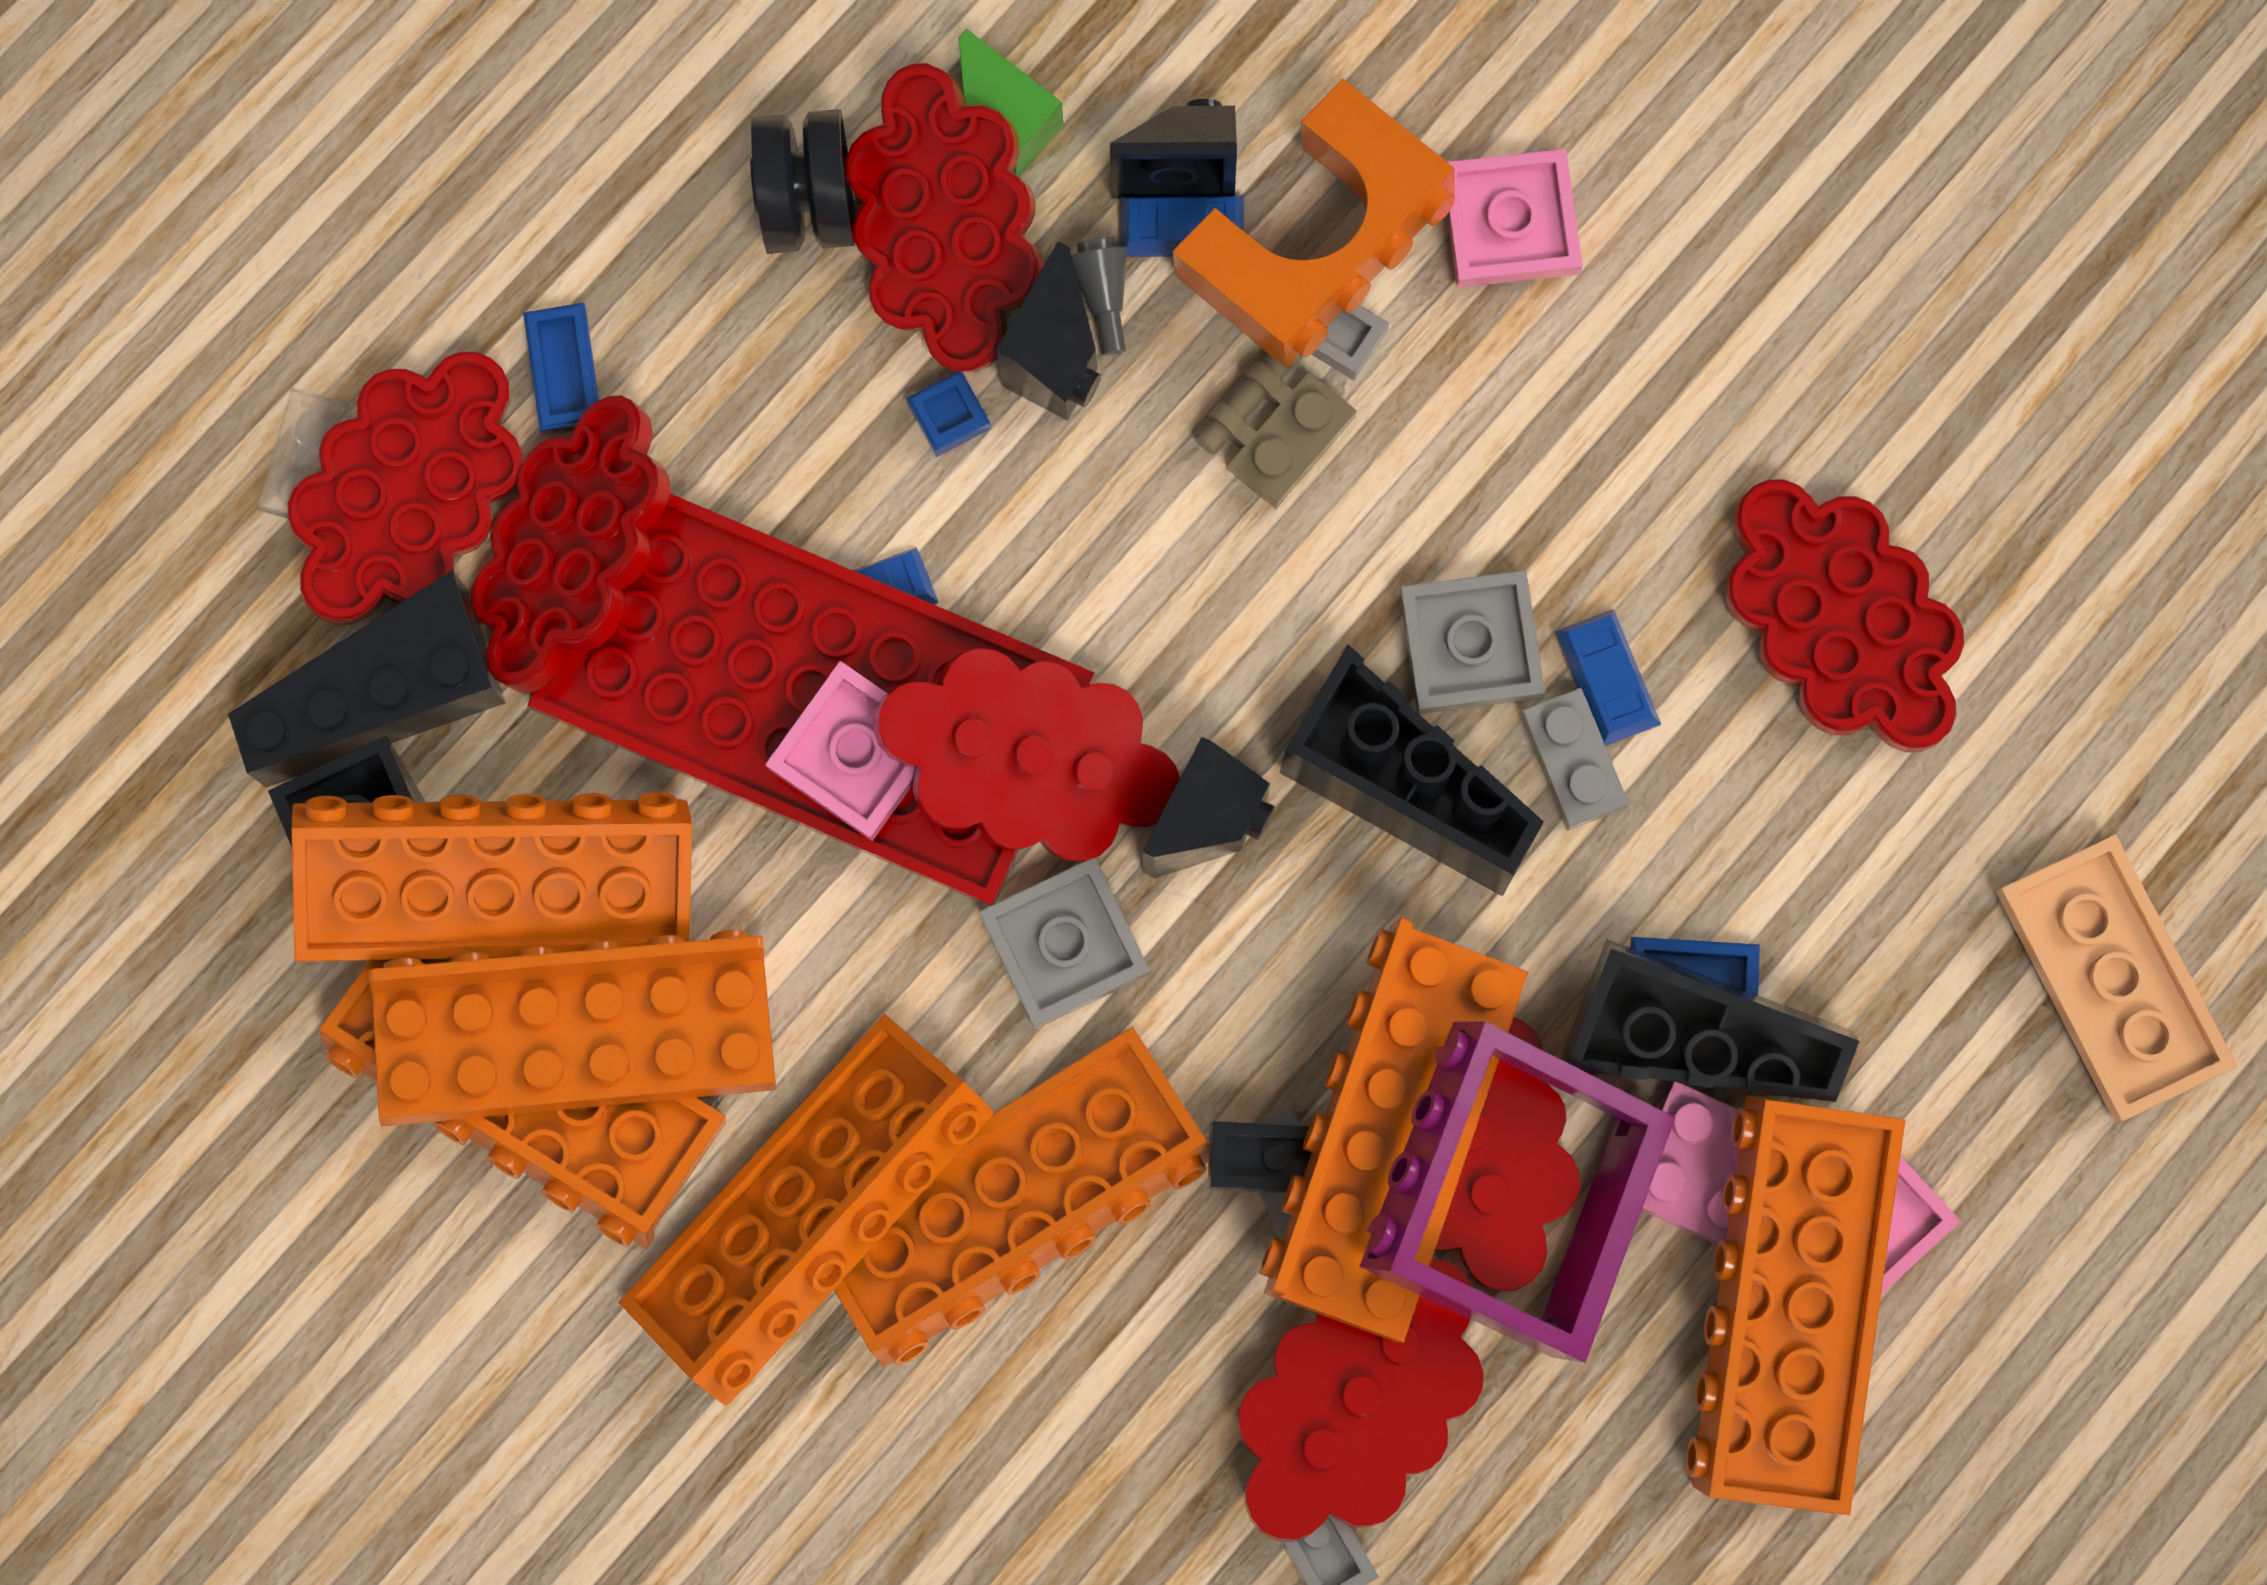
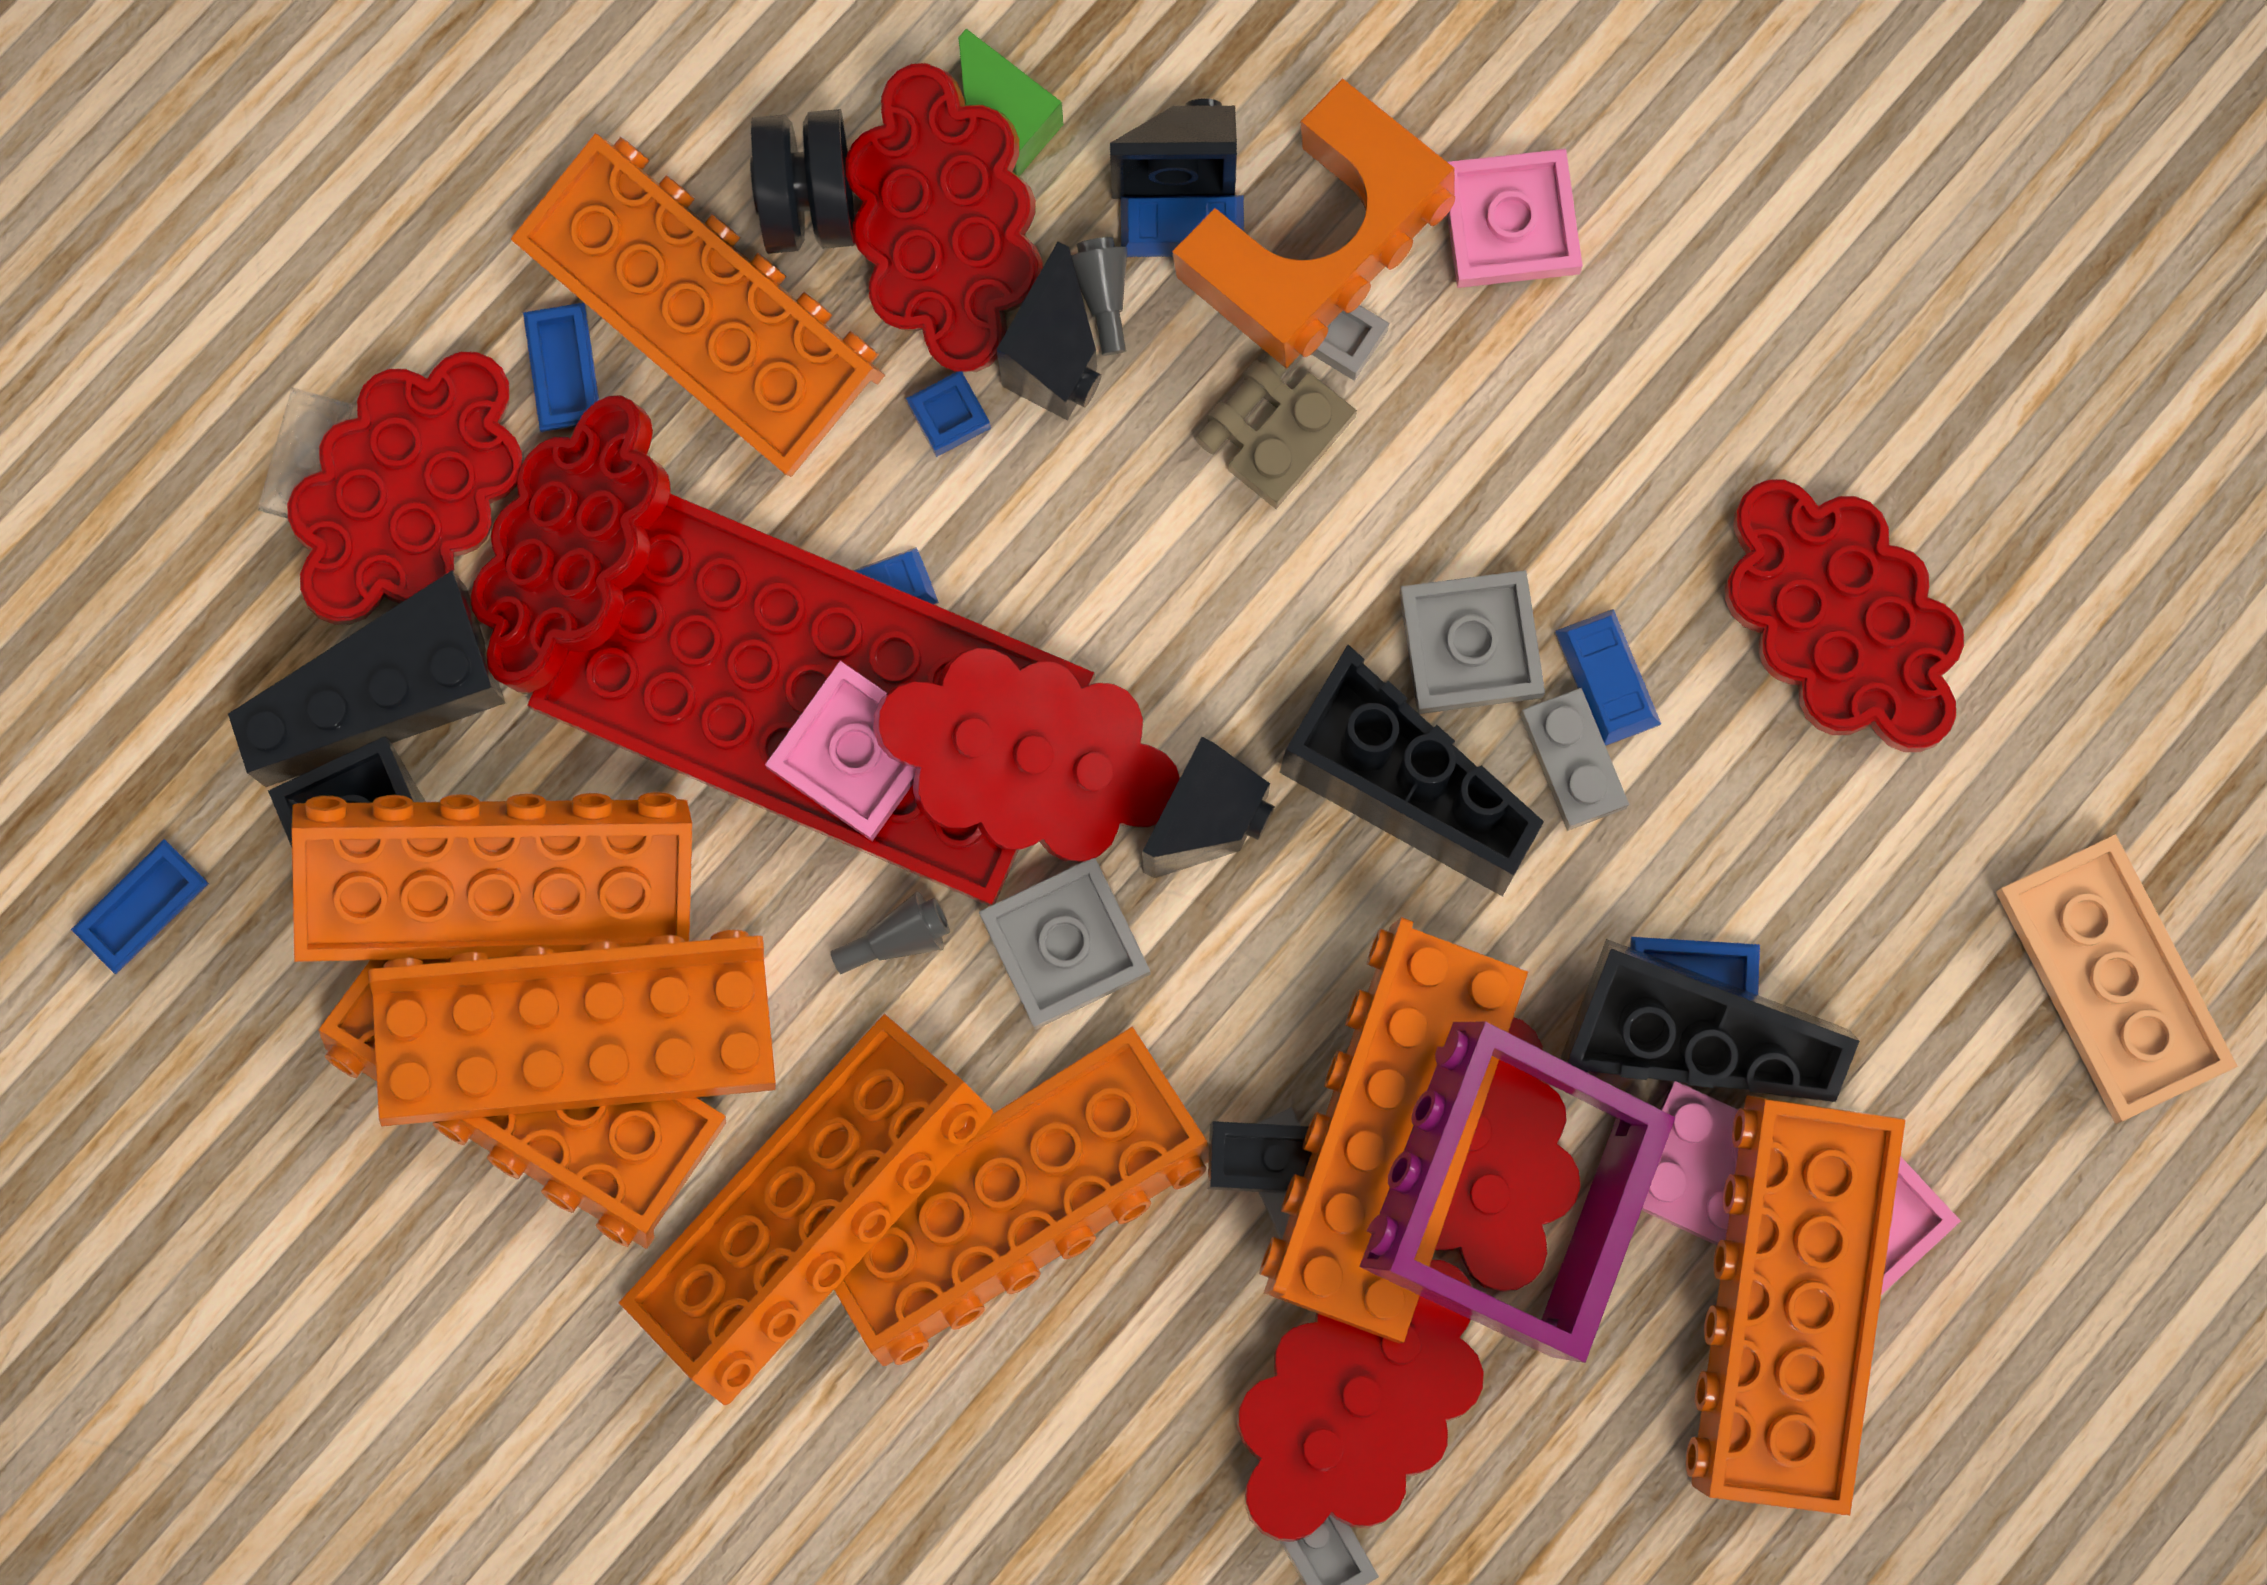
(139, 906): none -> blue tile
(697, 302): none -> orange bracket
(906, 931): none -> dark grey cone

